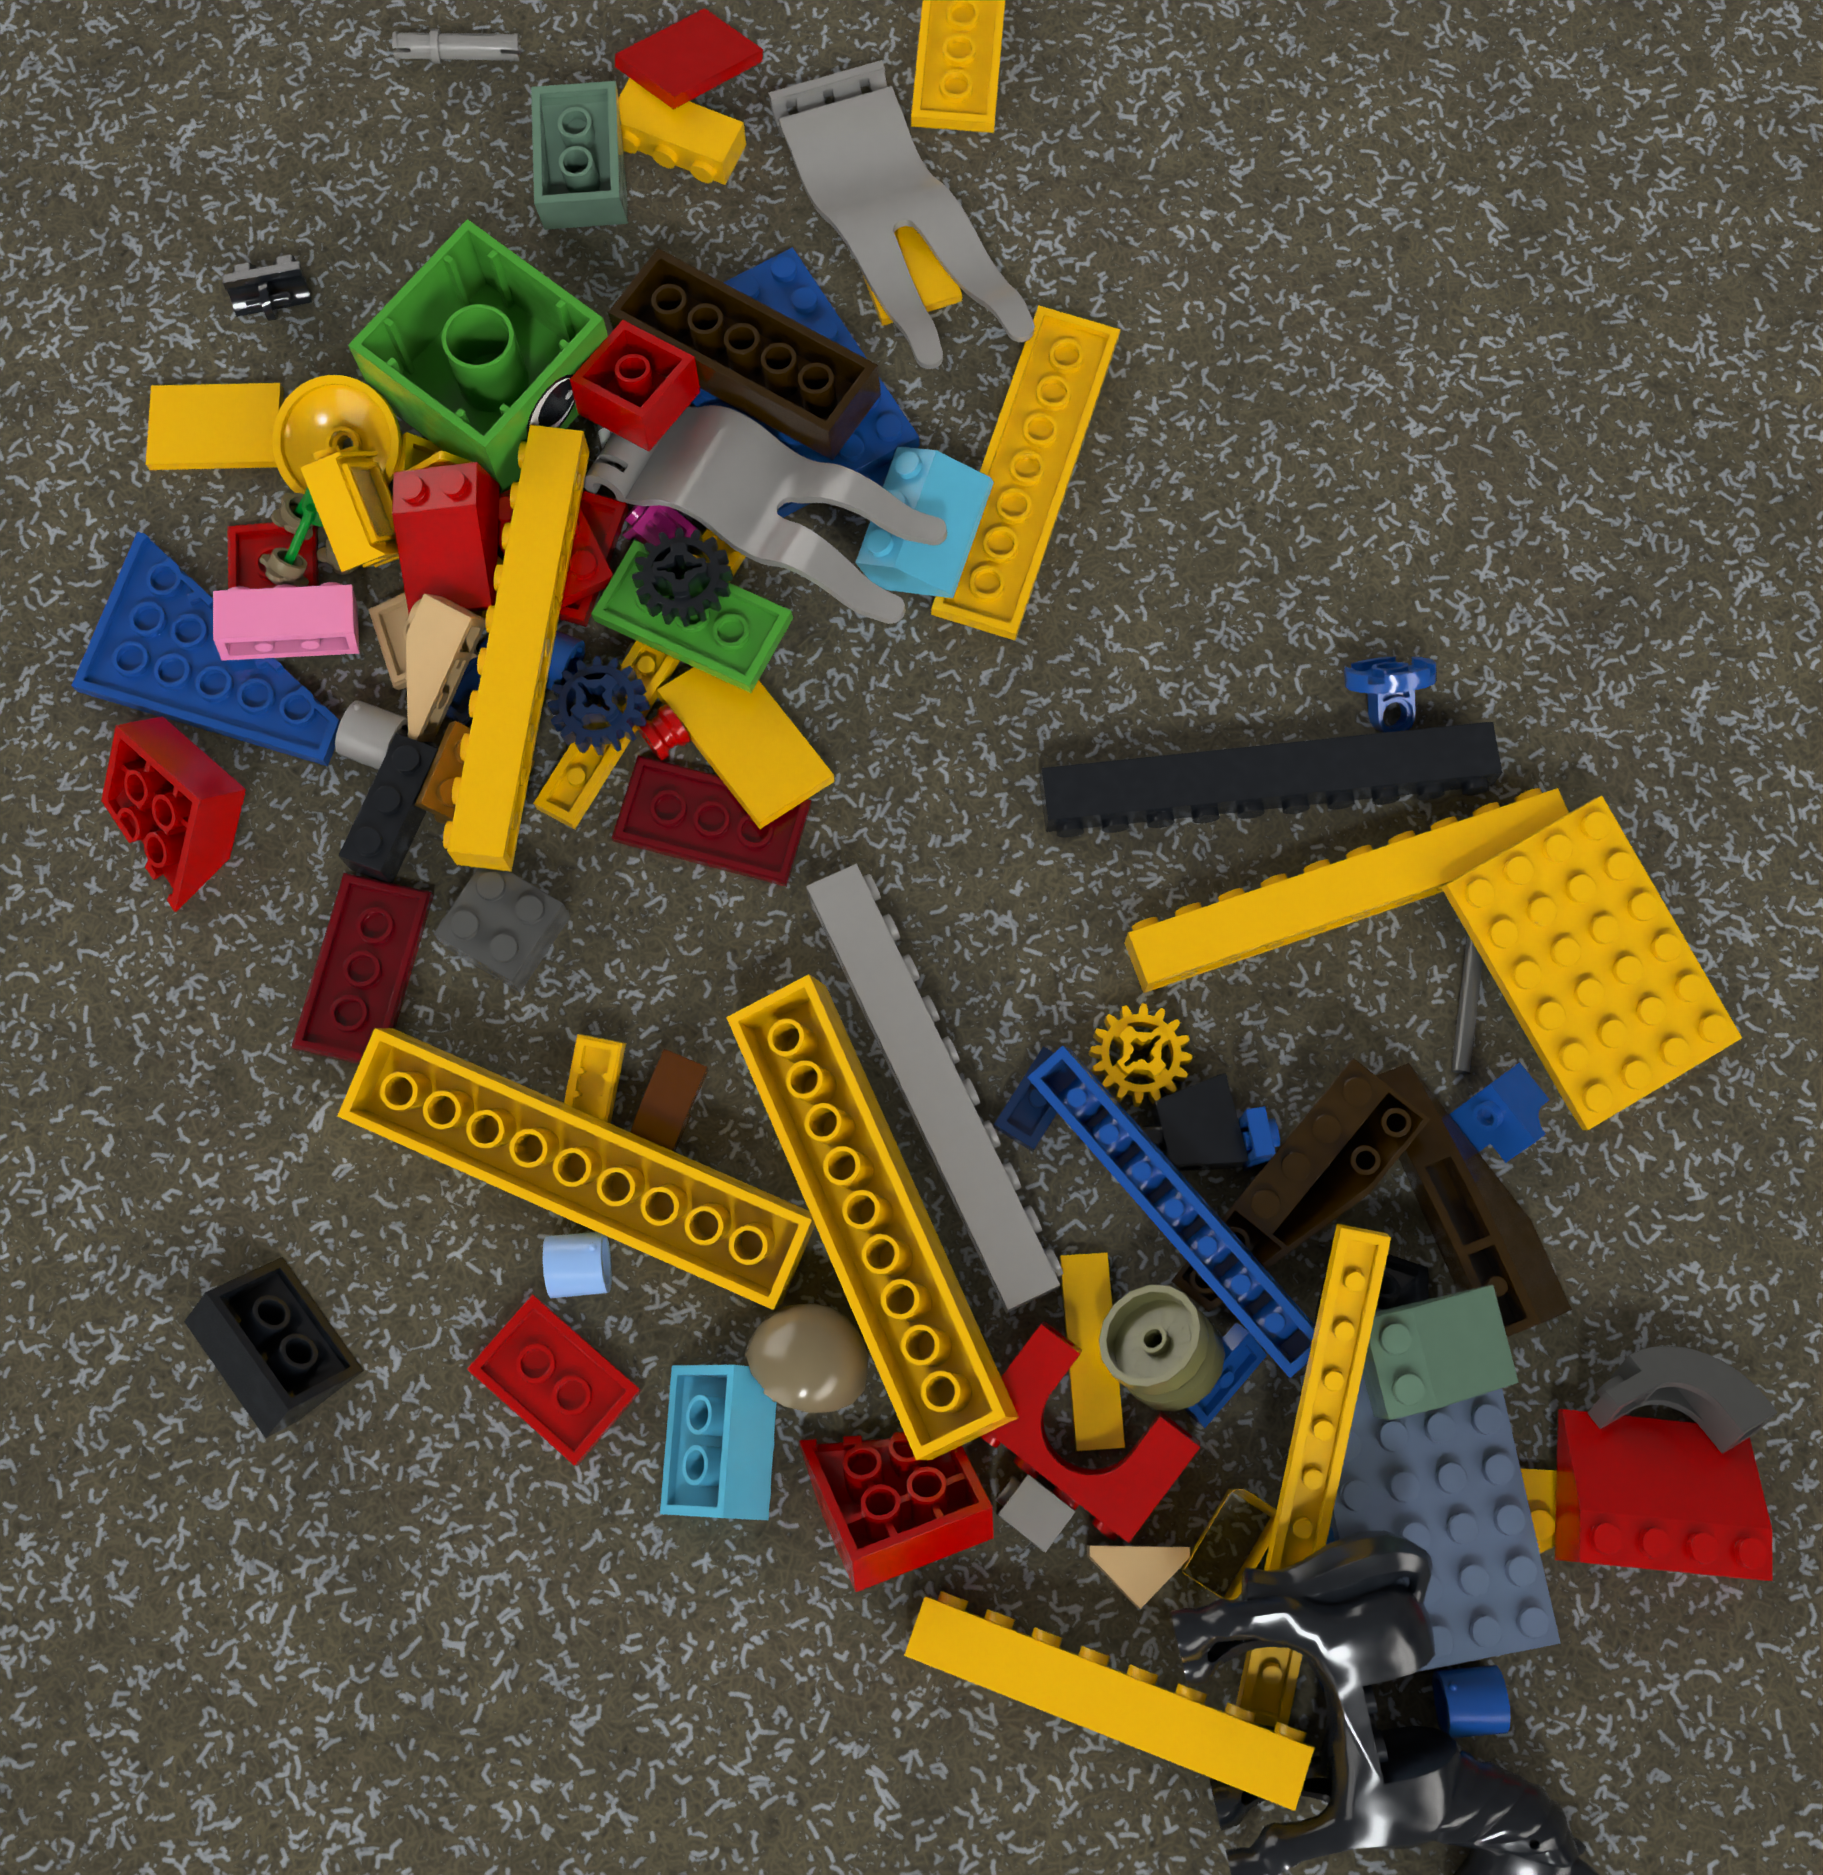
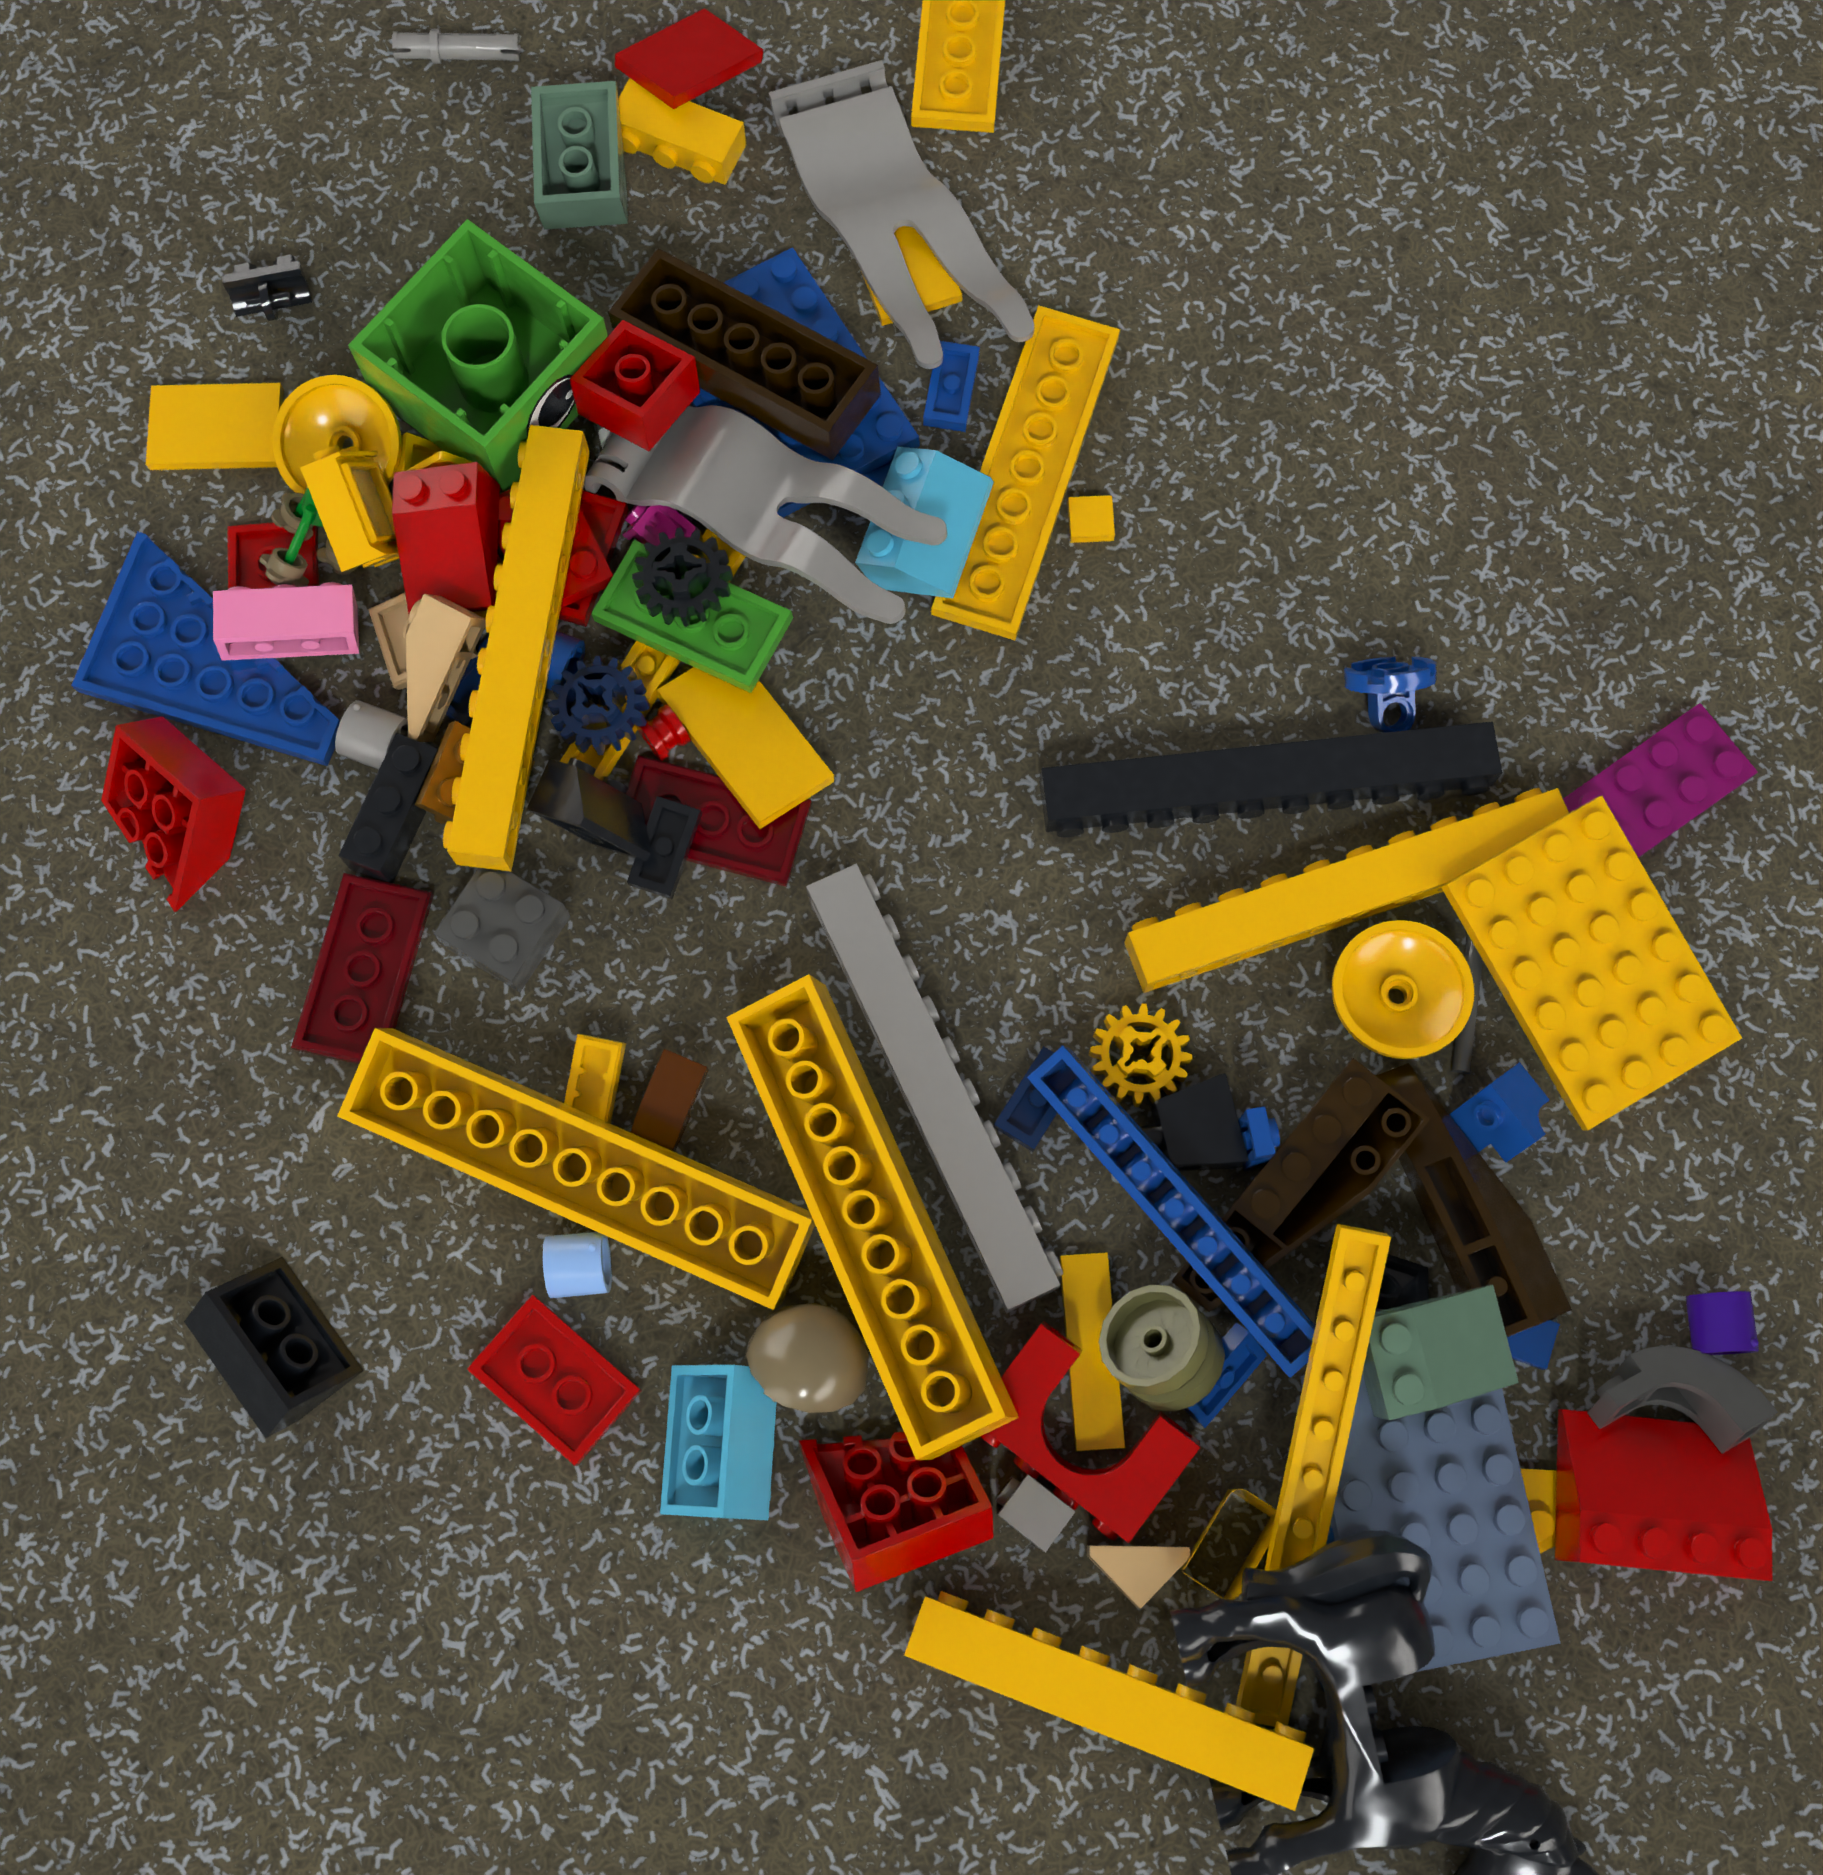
(591, 808): none -> black slope
(670, 839): none -> black plate
(952, 387): none -> blue plate
(1091, 519): none -> yellow tile
(1420, 965): none -> yellow dish
(1471, 1701): blue piece -> none
(1534, 1344): none -> blue tile
(1668, 779): none -> magenta plate
(1722, 1323): none -> dark purple piece

